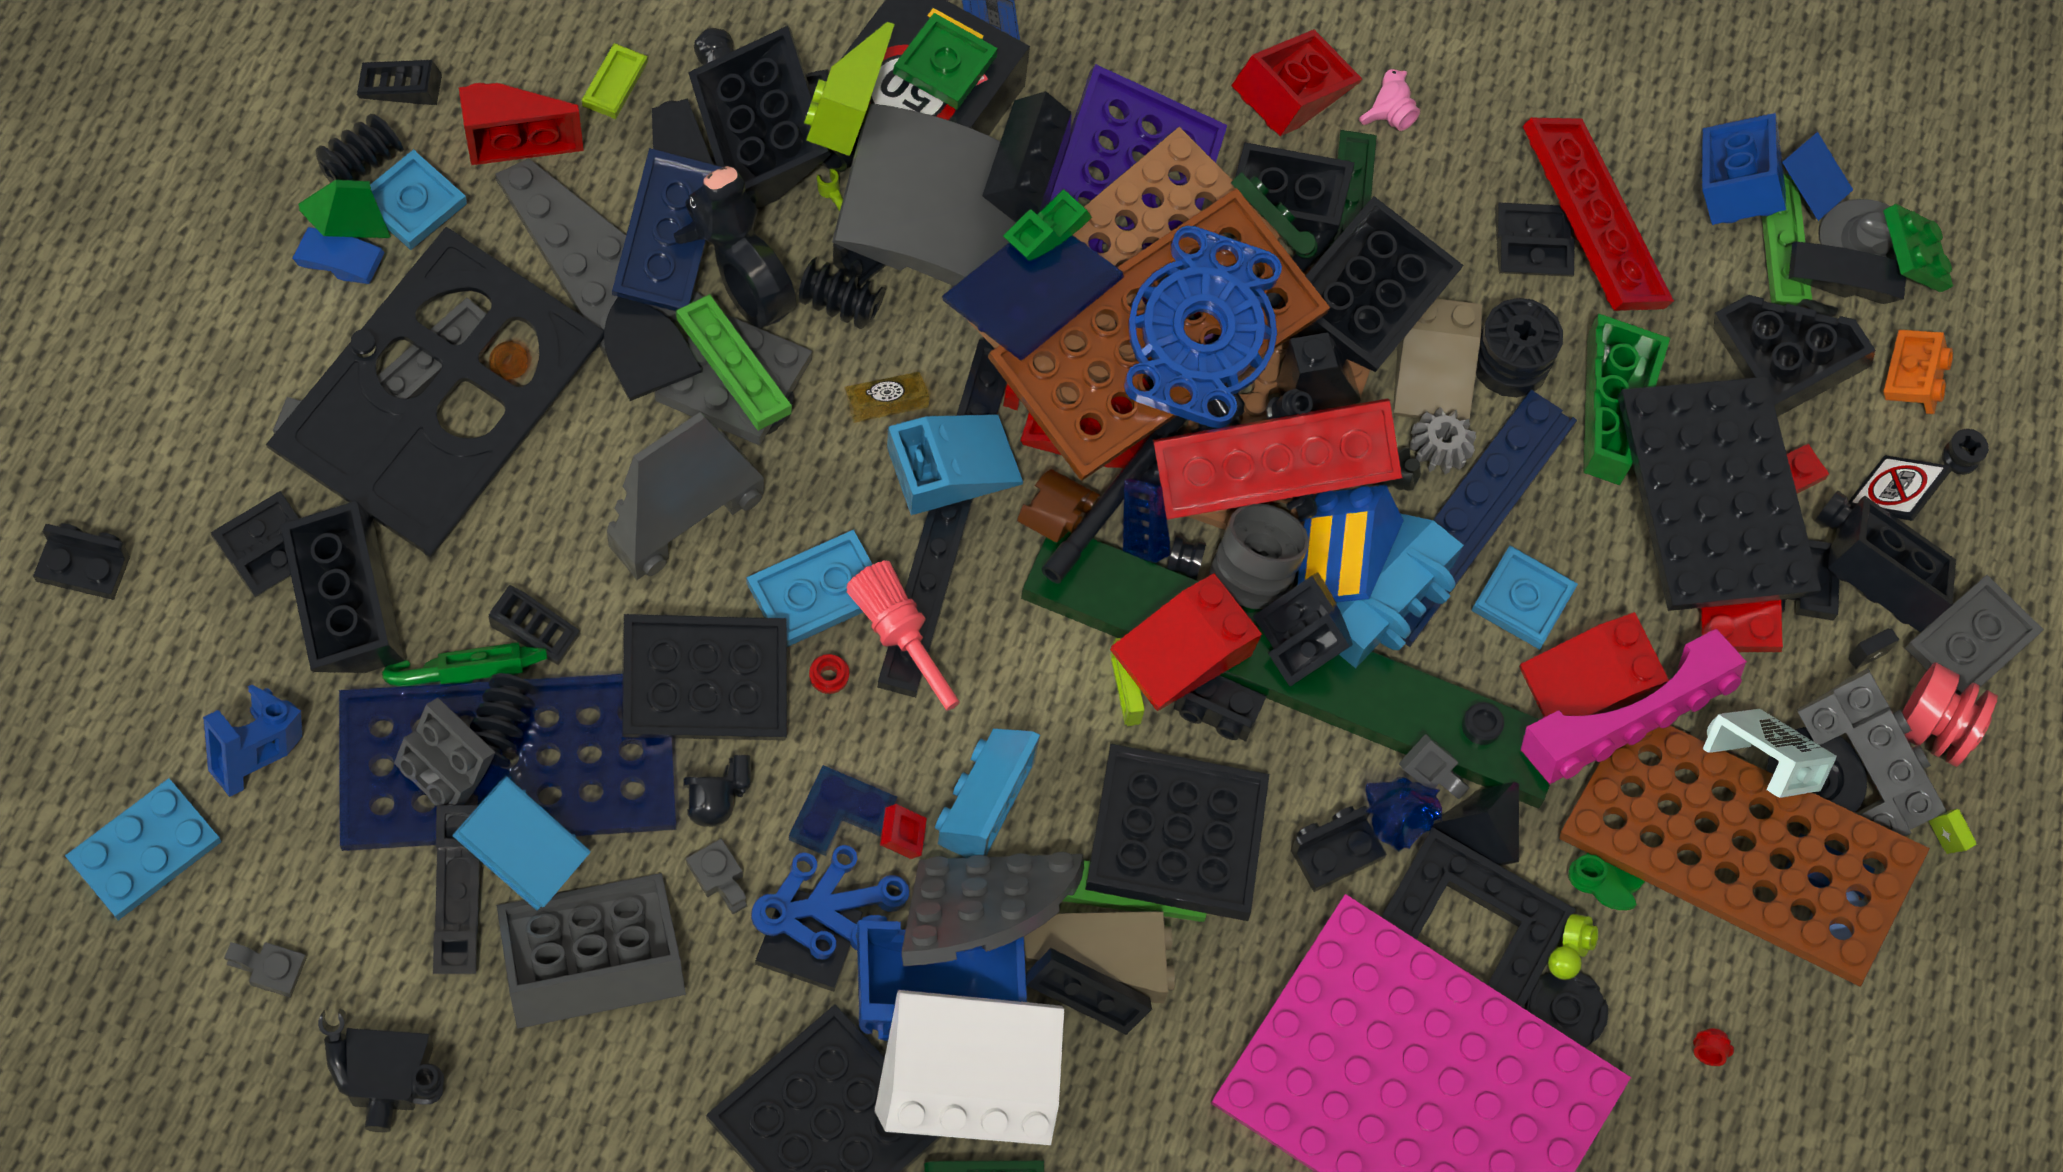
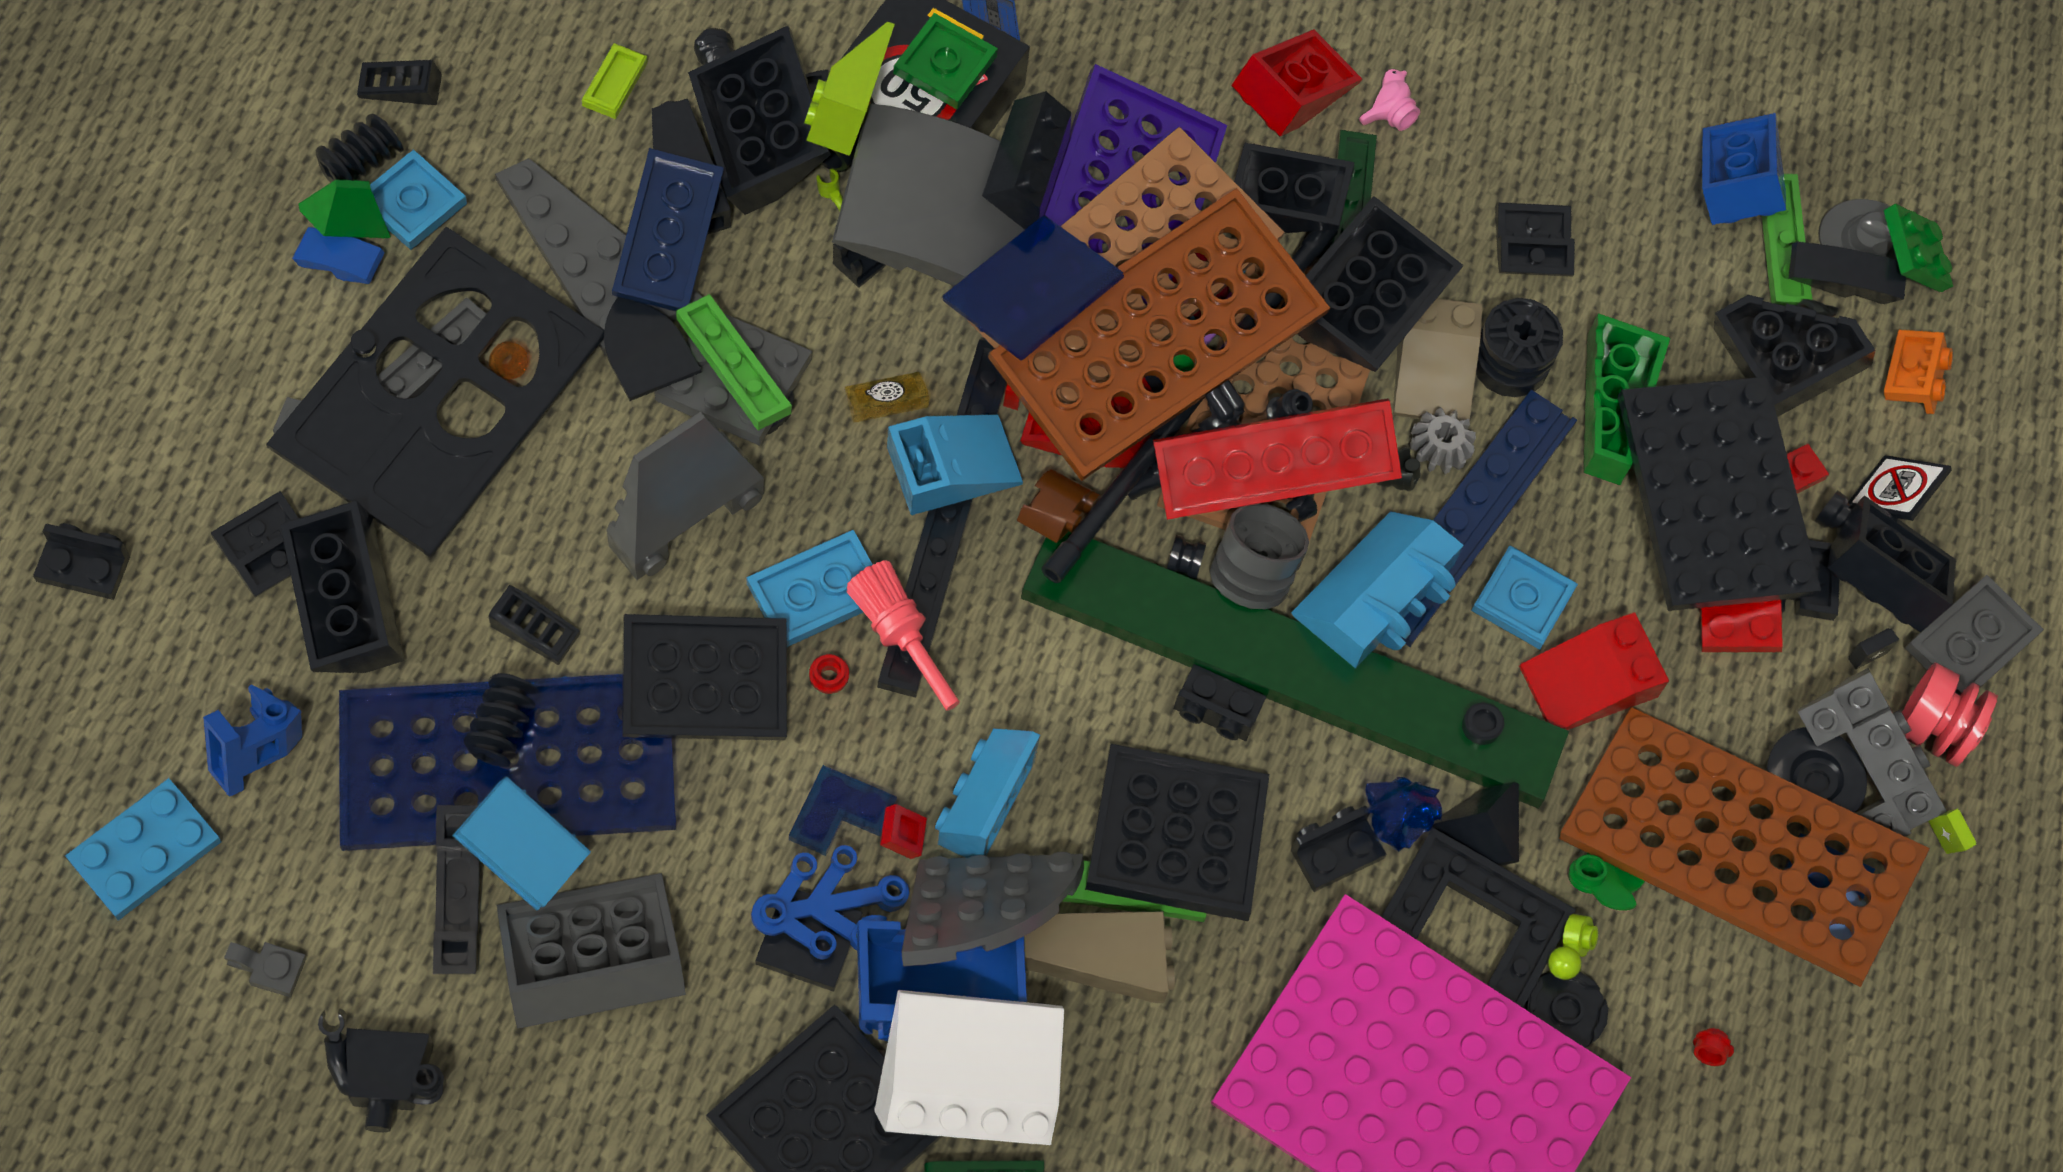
(444, 756): dark grey slope -> none
(465, 665): green plate -> none
(517, 124): red slope -> none
(713, 796): black piece -> none
(717, 872): dark grey plate -> none
(747, 265): black animal -> none
(839, 295): black piece -> none
(1042, 232): green slope -> none
(1088, 991): black plate -> none
(1128, 692): lime tile -> none
(1133, 529): clear blue slope -> none
(1187, 642): red slope -> none
(1211, 289): blue piece -> none
(1277, 216): dark green plate -> none
(1304, 629): black slope -> none
(1319, 369): black slope -> none
(1350, 540): blue slope -> none
(1433, 766): dark grey plate -> none
(1565, 744): dark pink arch -> none
(1597, 214): red plate -> none
(1801, 764): light aqua panel -> none
(1817, 176): blue sticker -> none
(1961, 460): black wheel -> none

